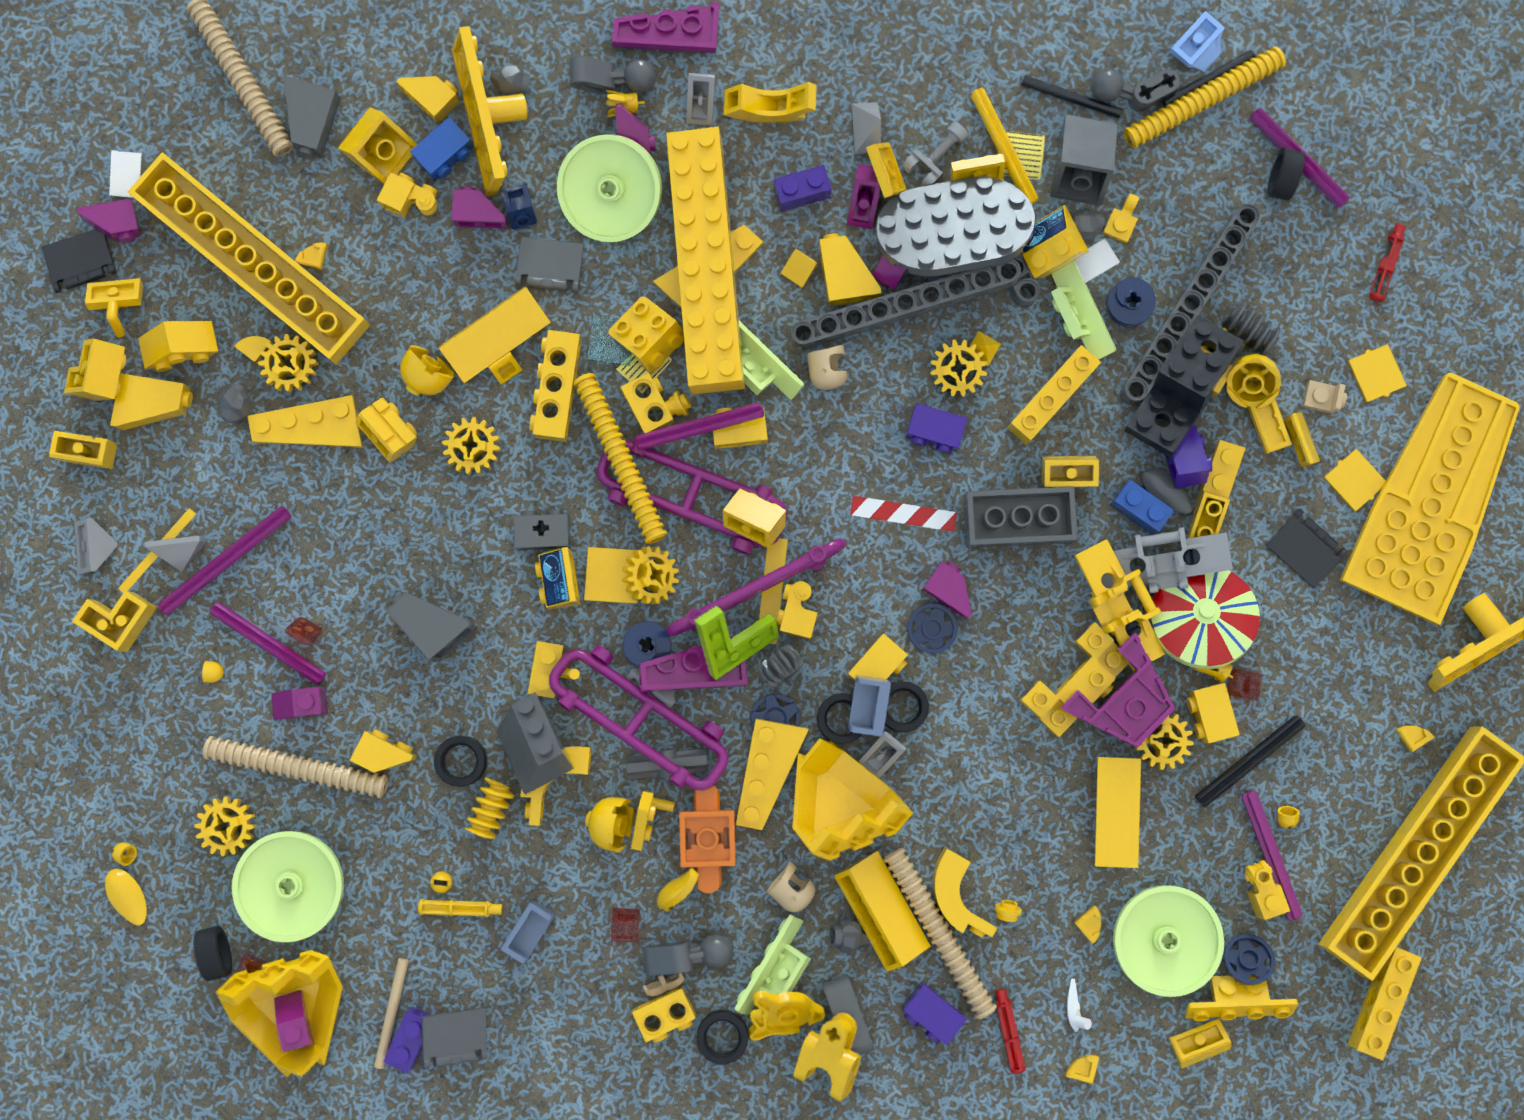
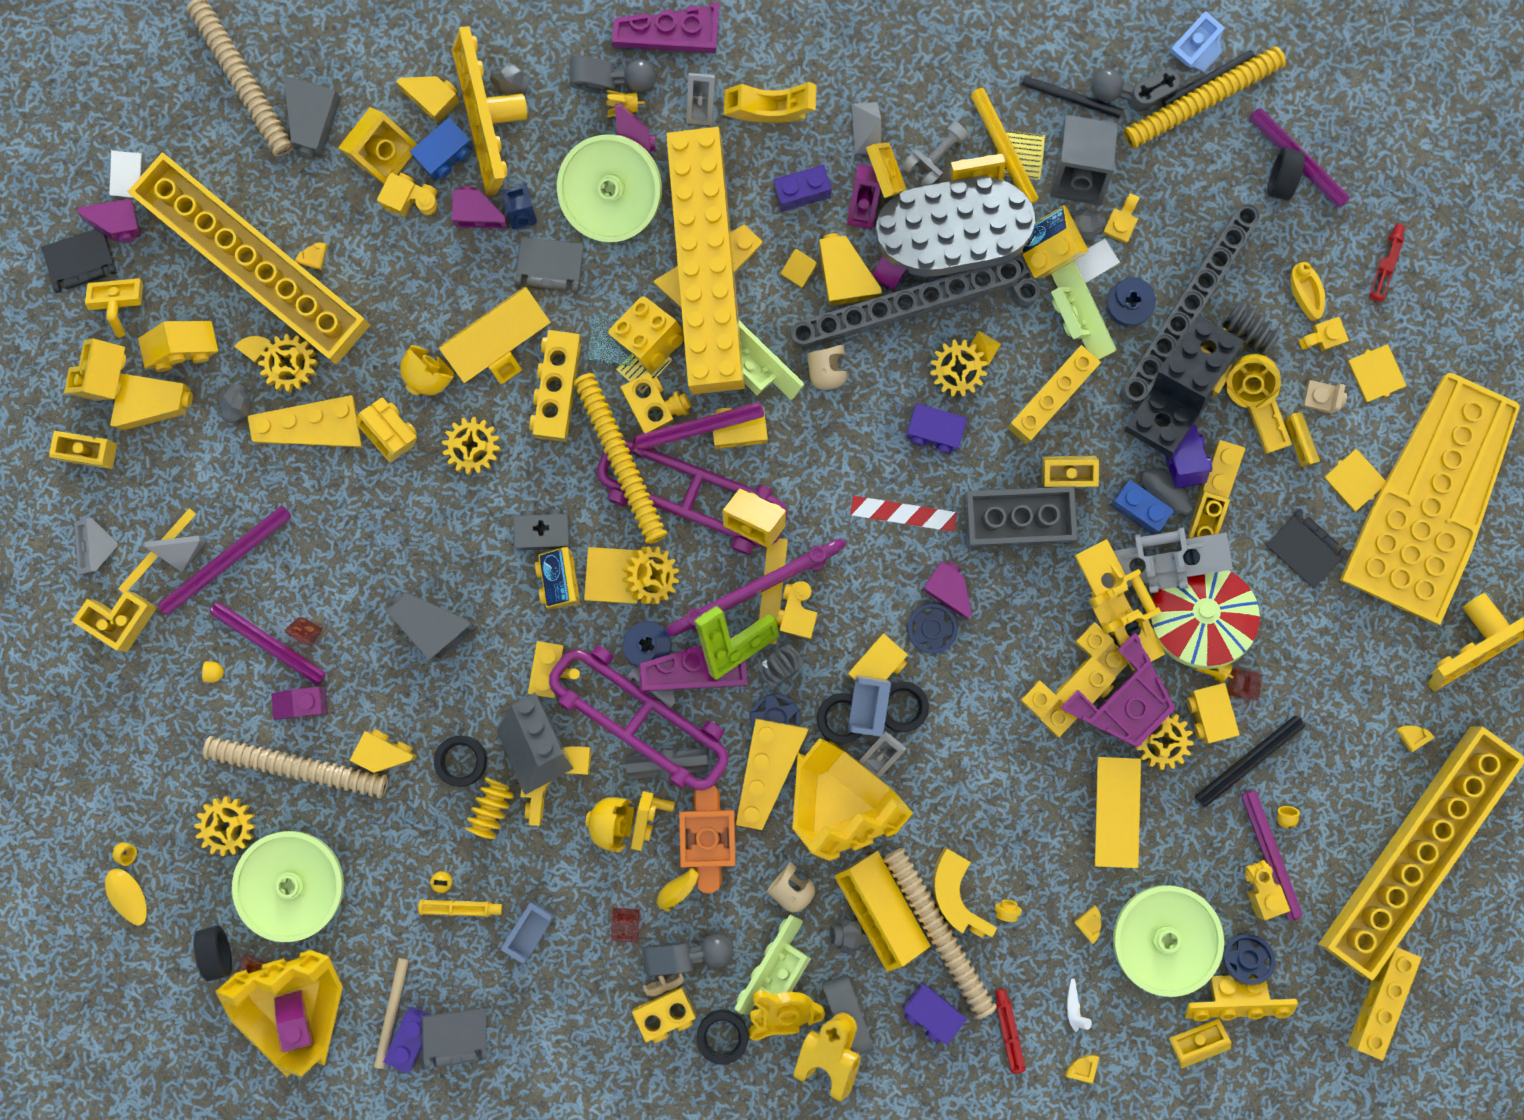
(1308, 290): none -> yellow arm
(1326, 334): none -> yellow plate

